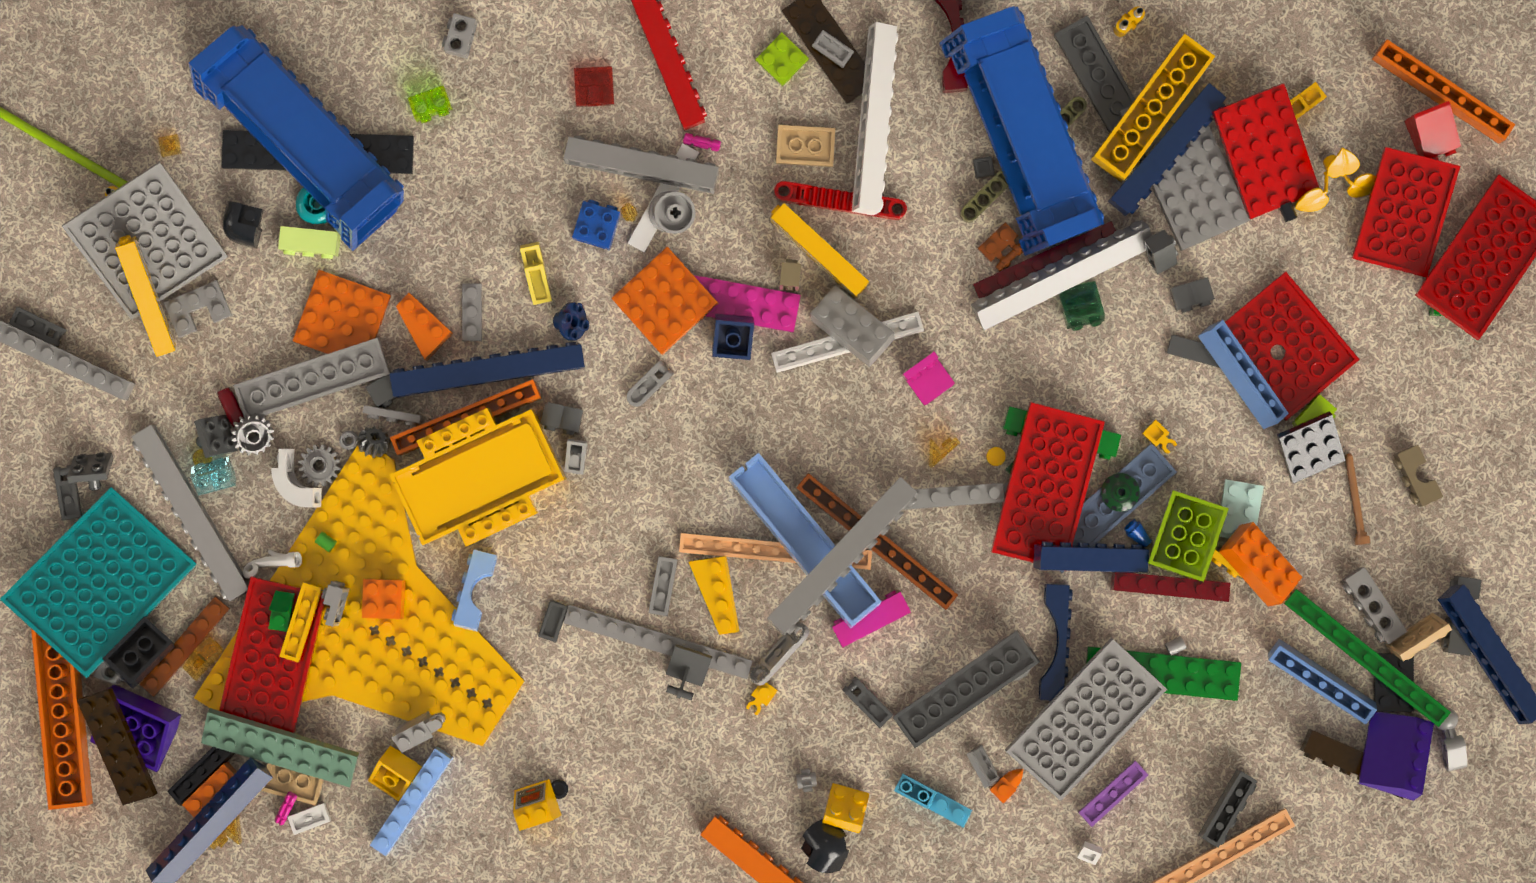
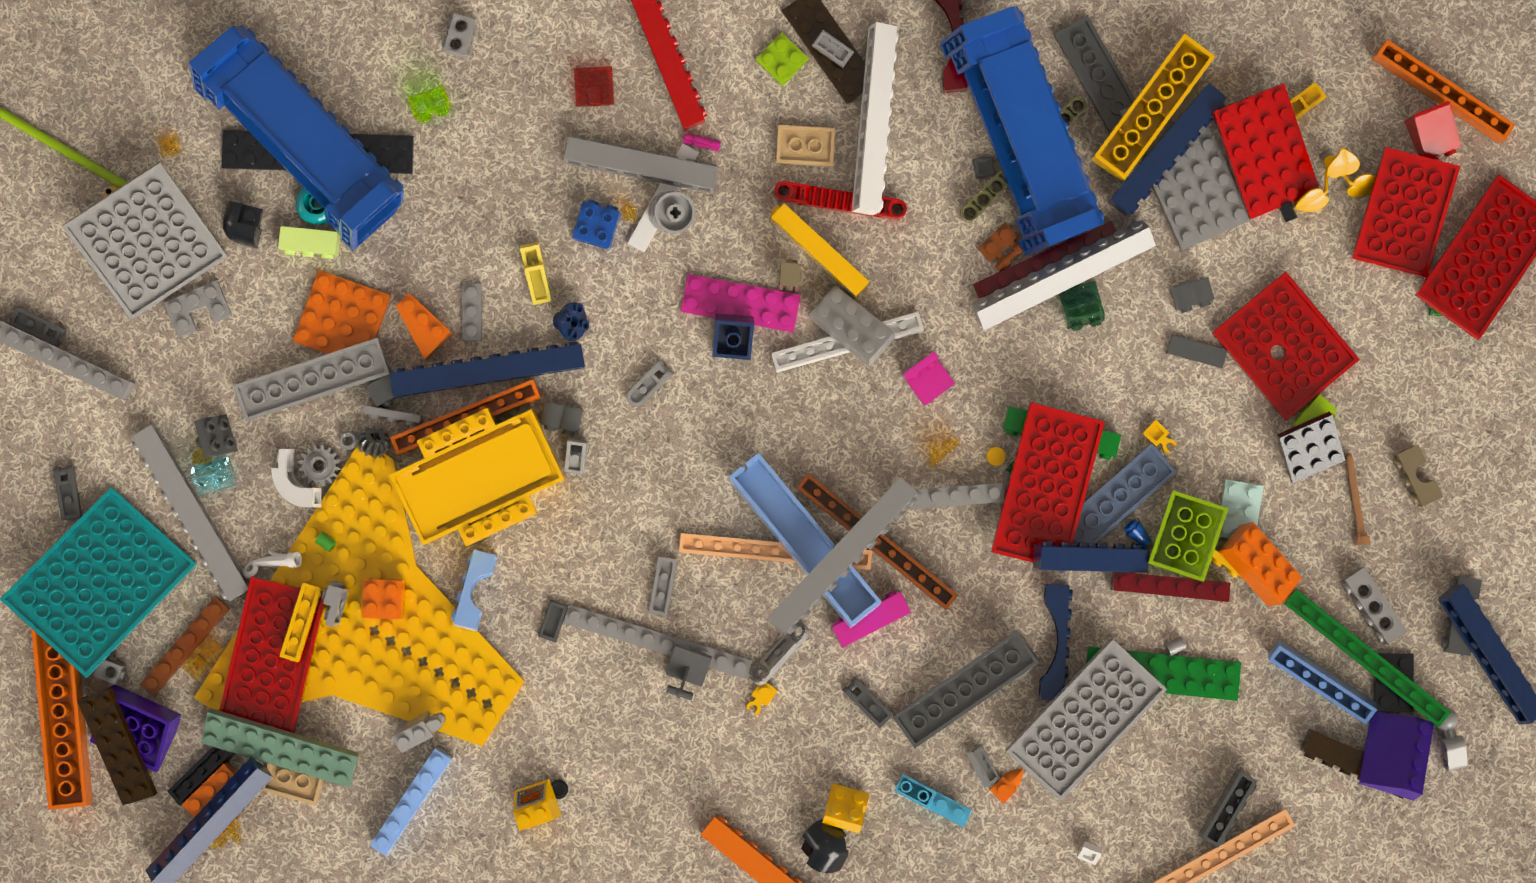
(90, 469): dark grey plate -> none
(138, 652): black brick -> none
(145, 295): yellow brick -> none
(230, 405): dark red piece -> none
(245, 427): light grey gear -> none
(281, 610): green slope -> none
(285, 808): dark pink axle -> none
(309, 818): white plate -> none
(394, 773): yellow slope -> none
(664, 300): orange plate -> none
(716, 587): yellow wing -> none
(806, 780): light grey gear -> none
(1110, 492): dark green dish -> none
(1113, 793): medium lavender plate -> none
(1129, 21): yellow piece -> none
(1161, 251): dark grey brick -> none
(1243, 374): medium blue brick -> none
(1419, 637): tan plate -> none

